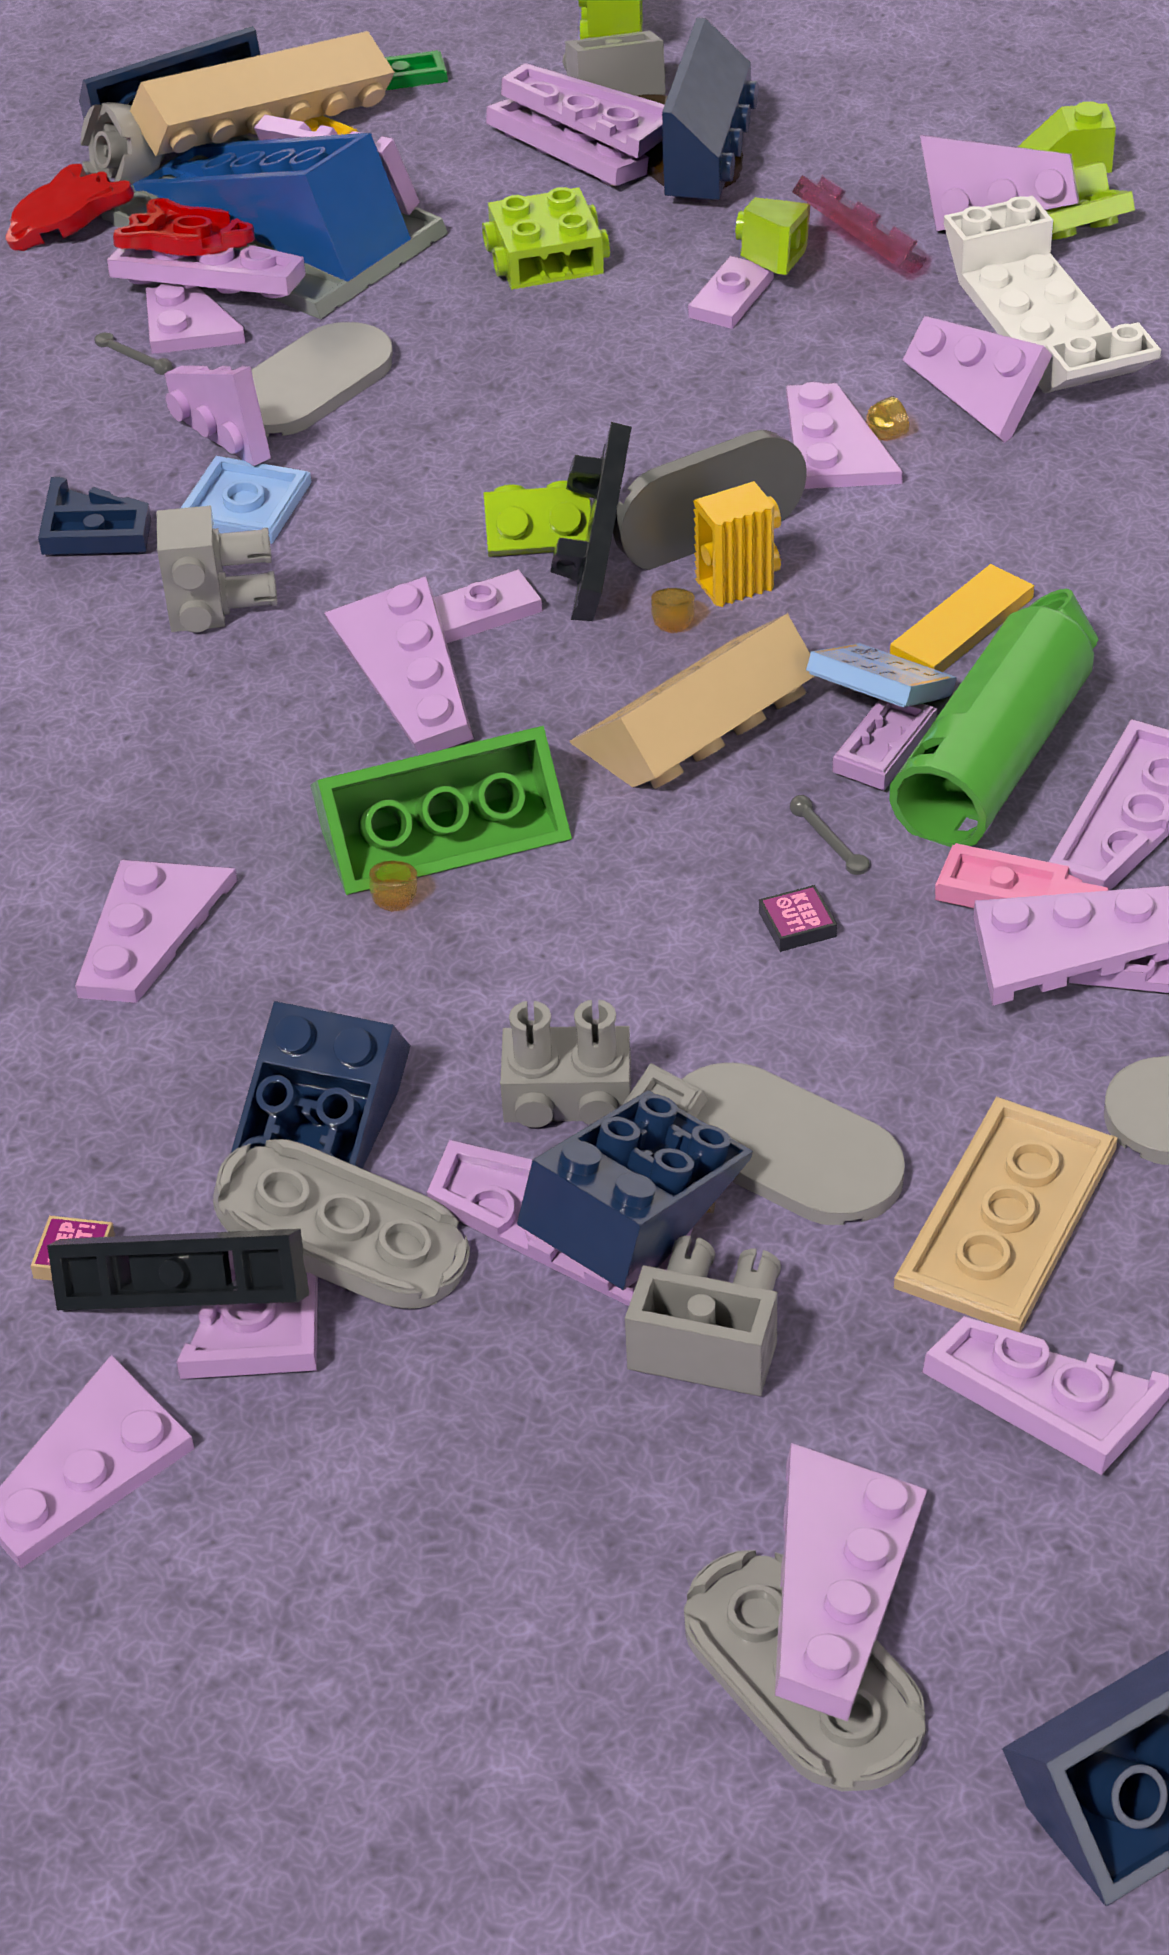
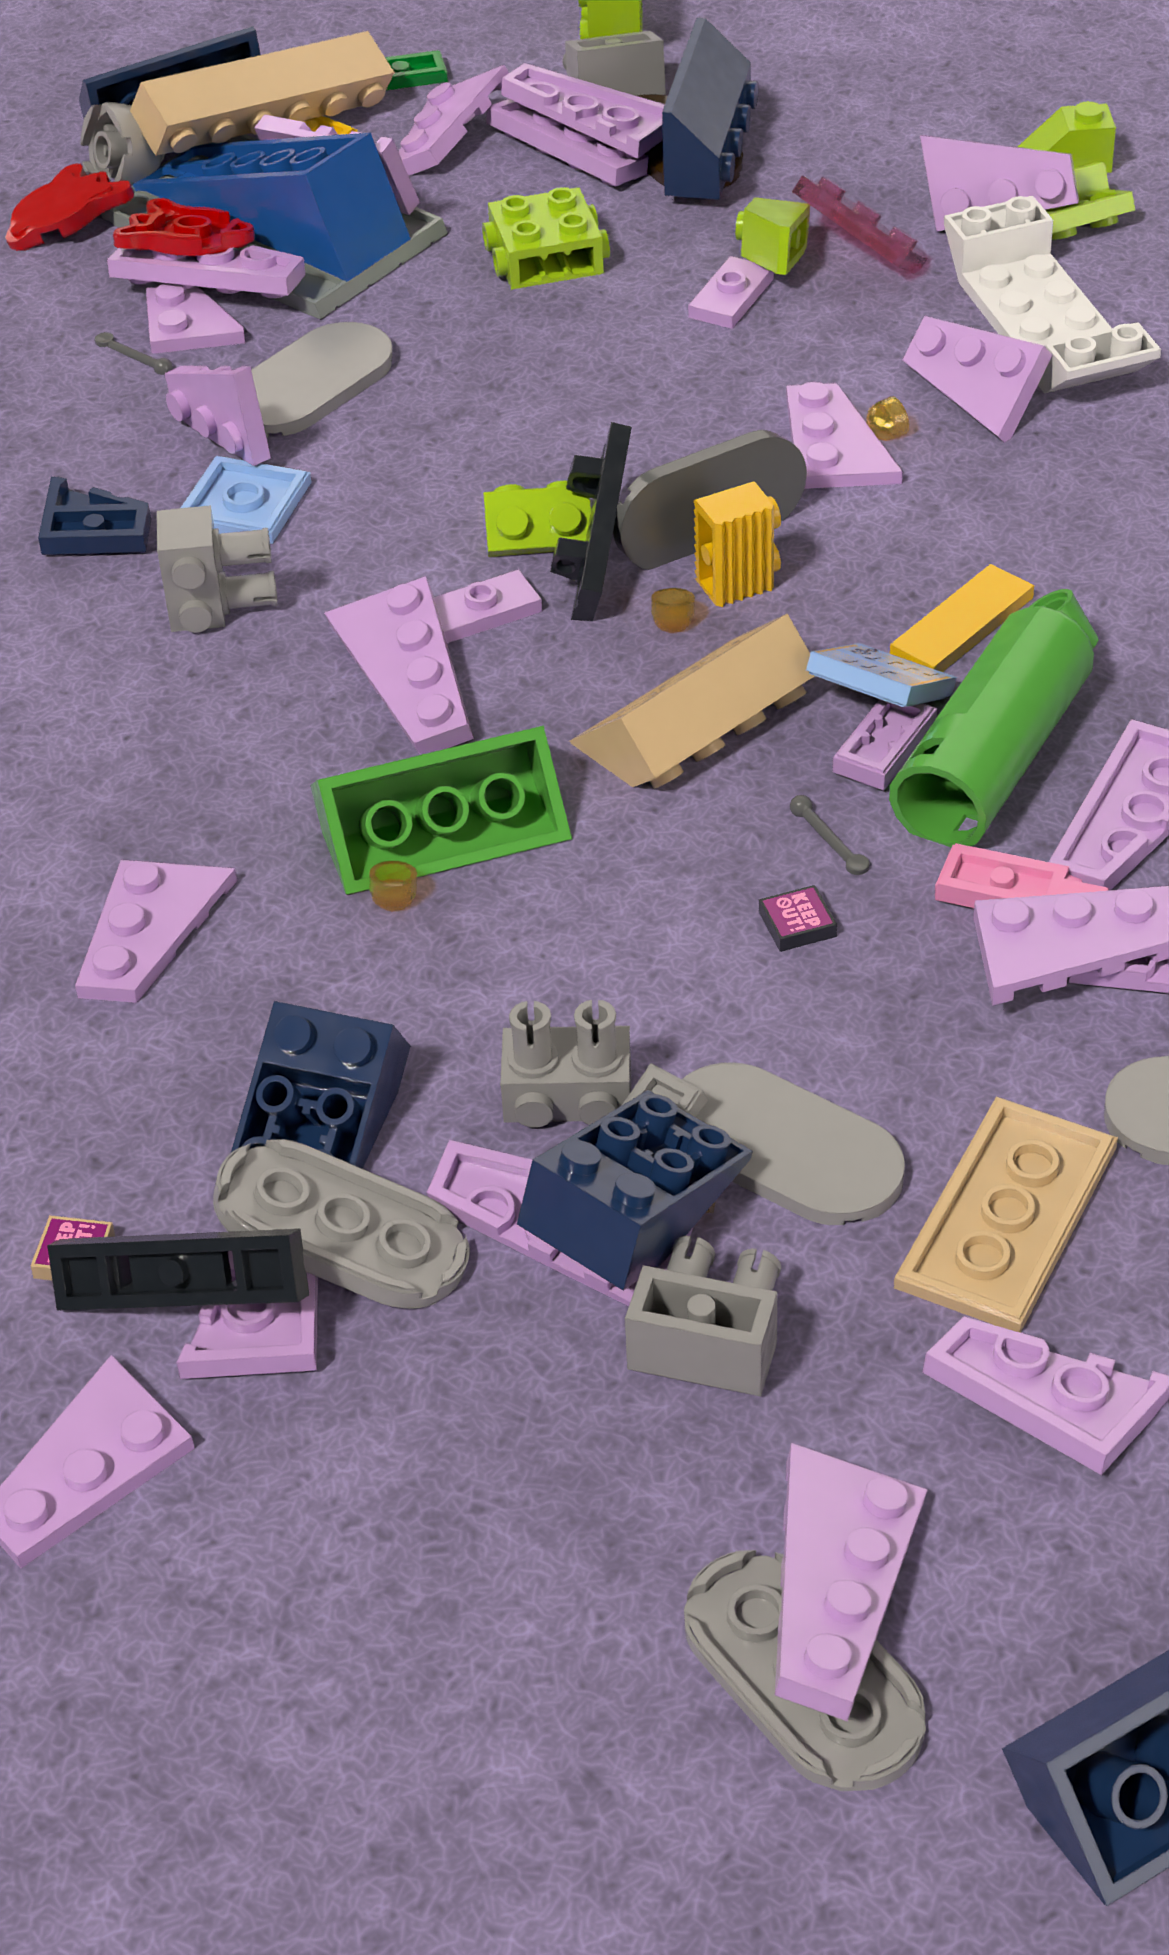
(442, 119): none -> lavender wing

